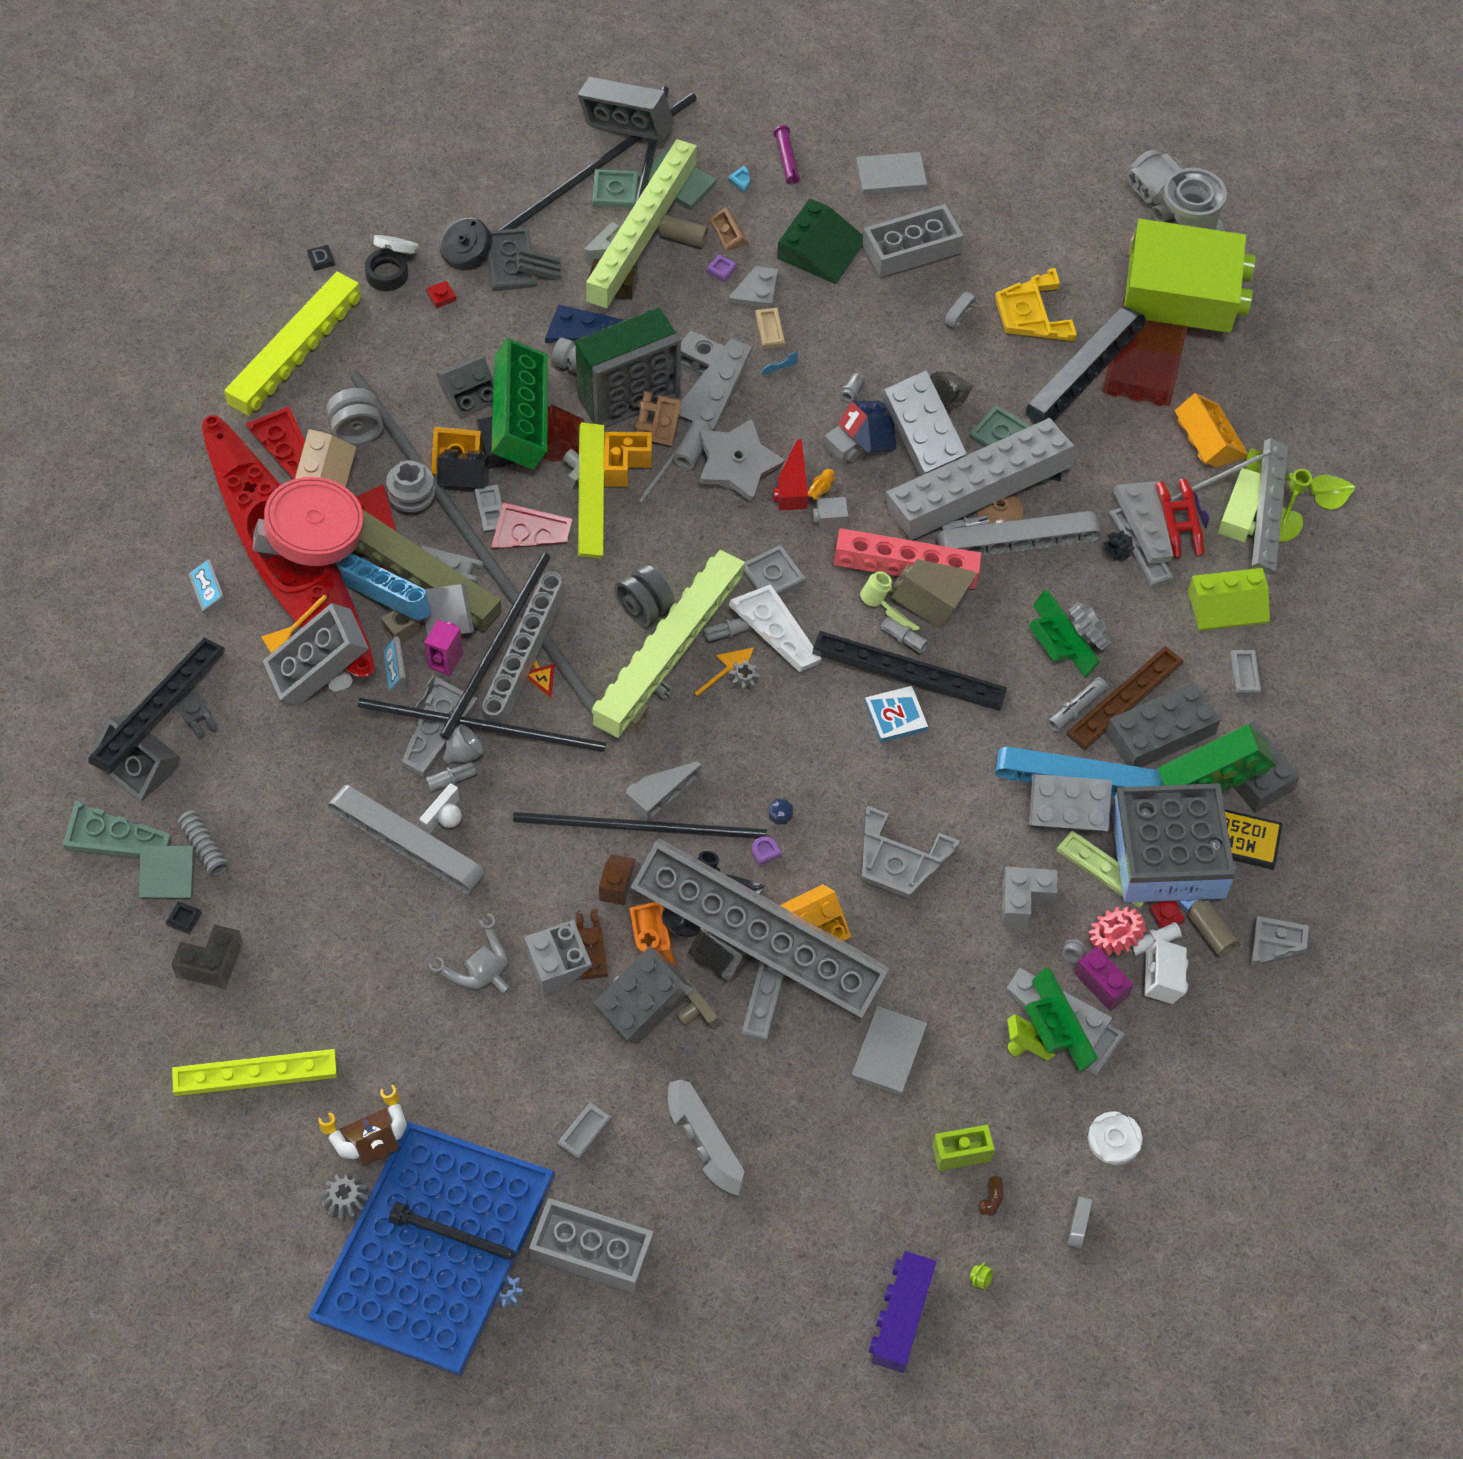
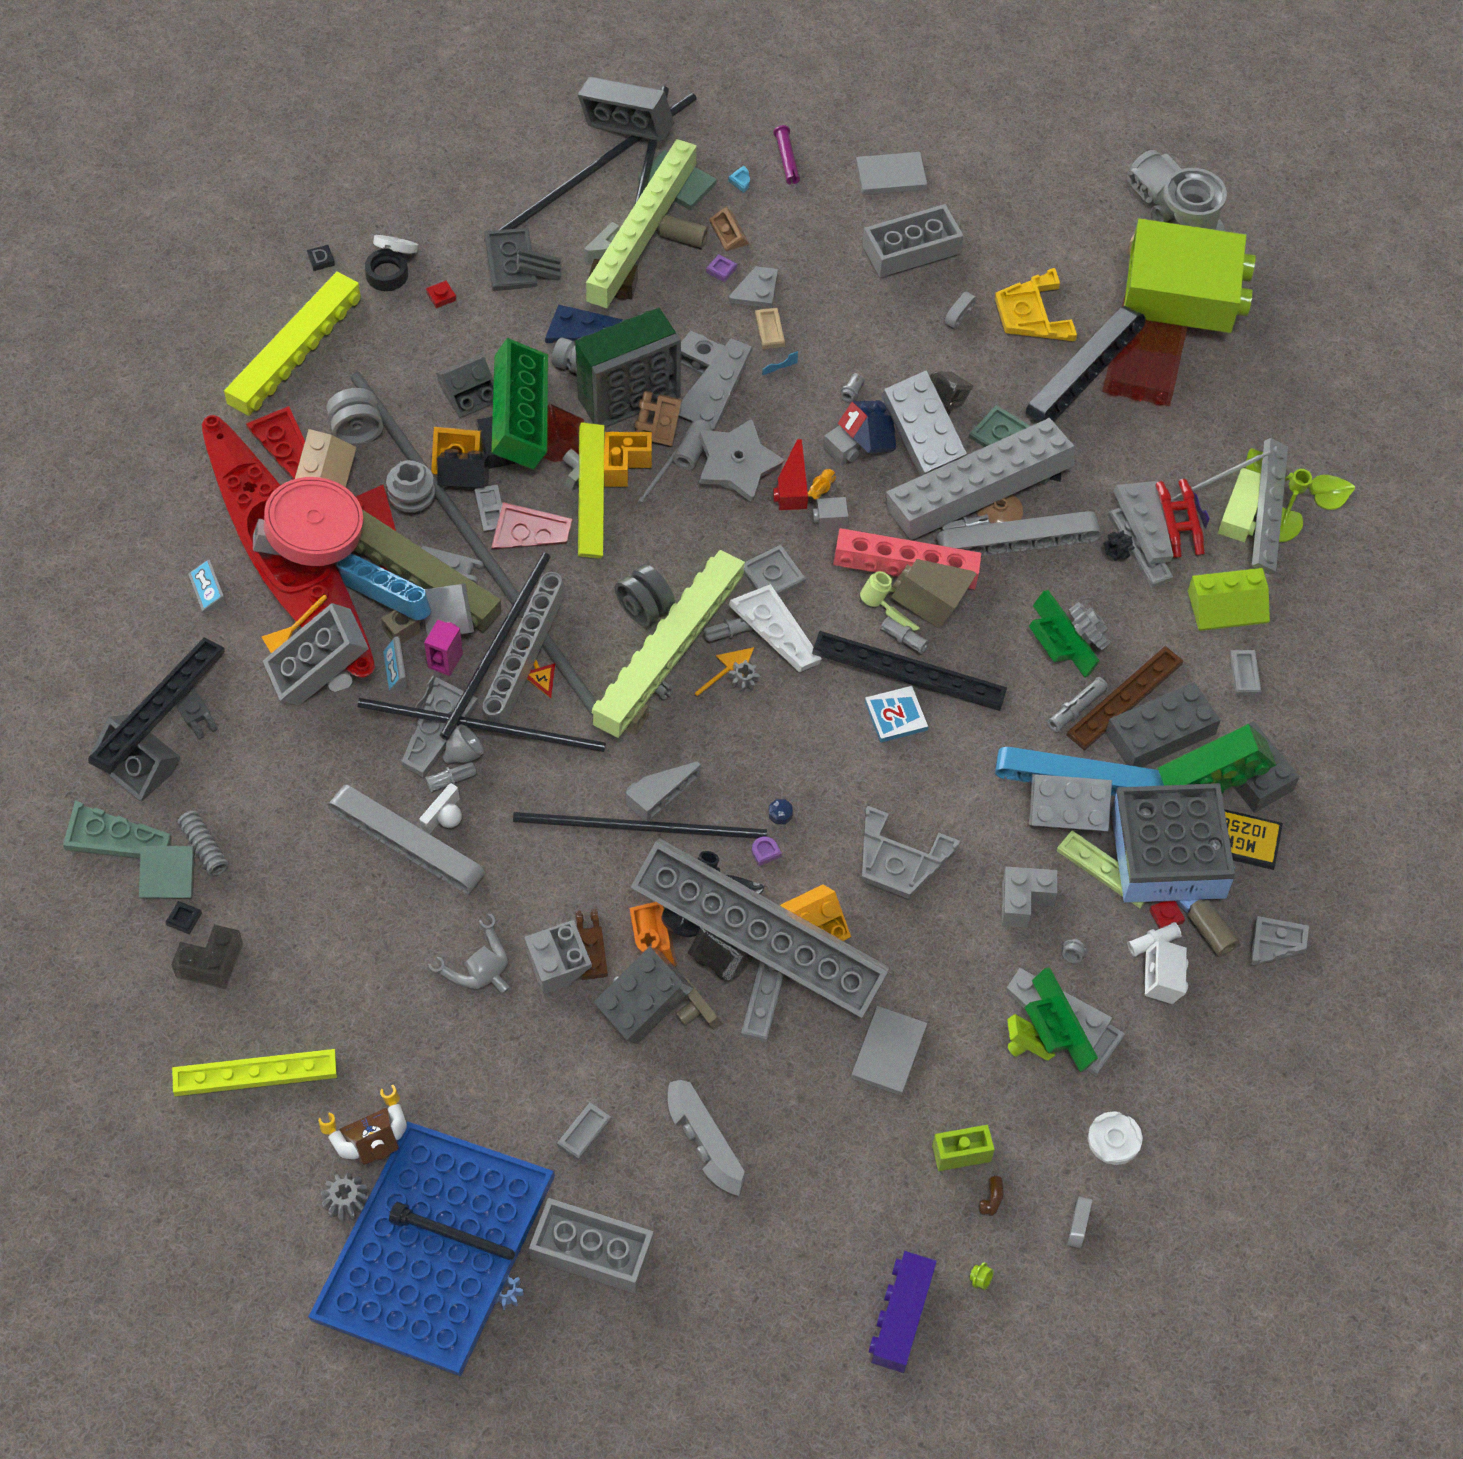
(465, 243): black wheel -> none
(615, 188): sand green tile -> none
(616, 879): reddish brown slope -> none
(820, 242): dark green slope -> none
(1103, 978): magenta brick -> none
(1117, 931): coral gear -> none
(1210, 431): light orange slope -> none

